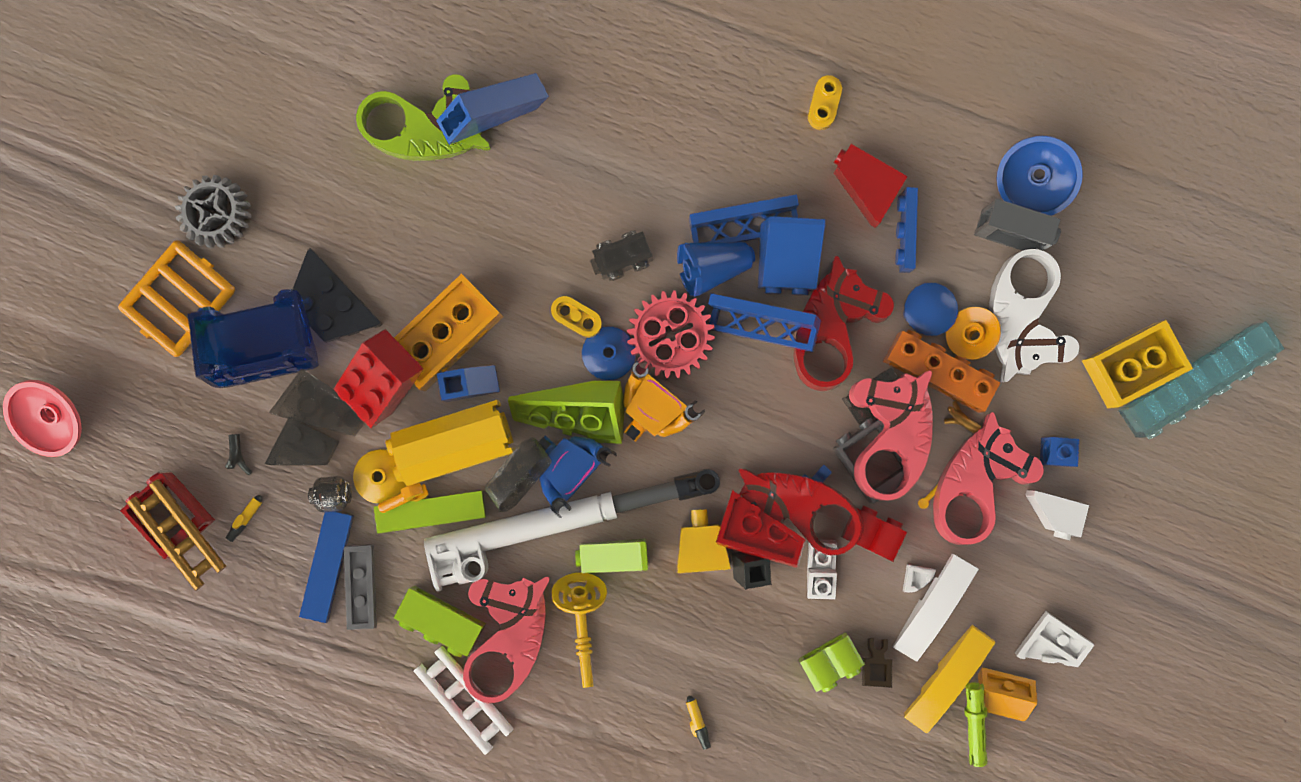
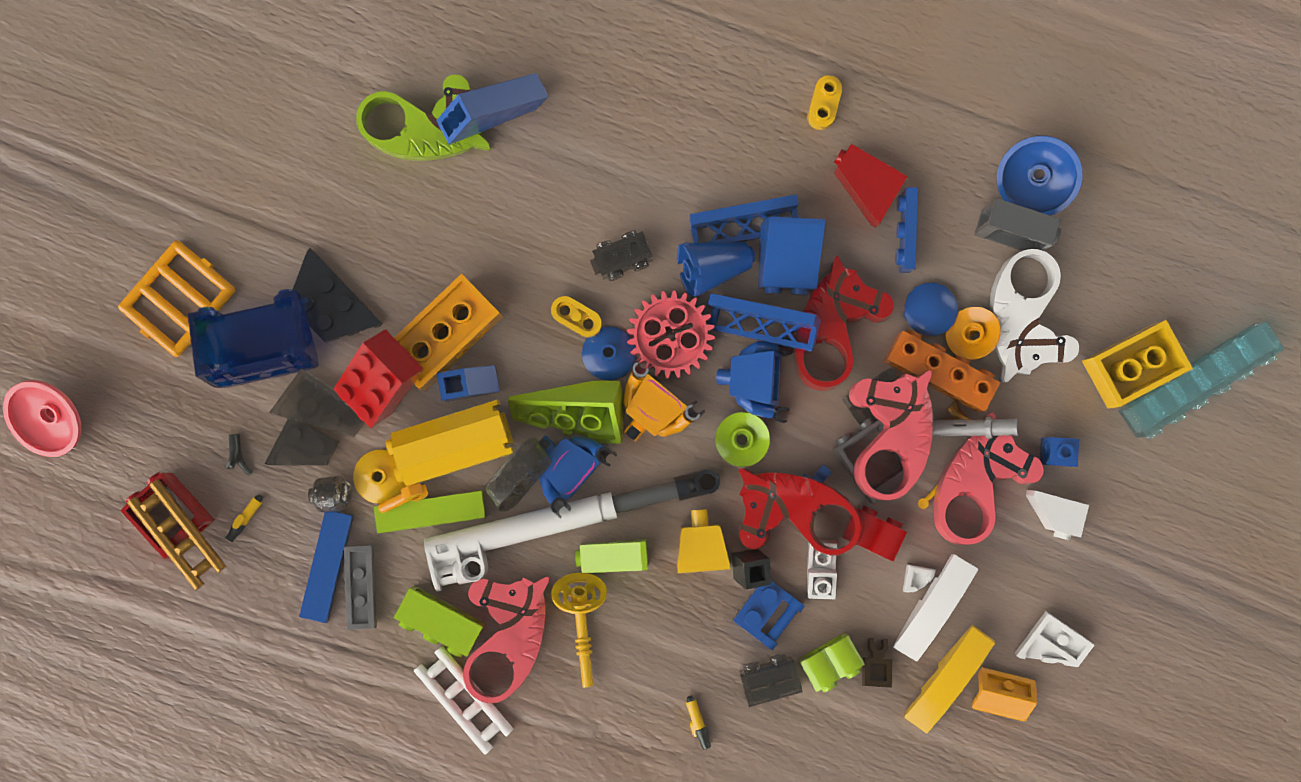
(220, 190): light grey gear -> none
(755, 432): none -> lime dish
(756, 379): none -> blue torso
(758, 534): red wing -> none
(760, 608): none -> blue plate
(770, 680): none -> clear smoke brick
(976, 427): none -> light grey pin
(976, 714): lime pin -> none

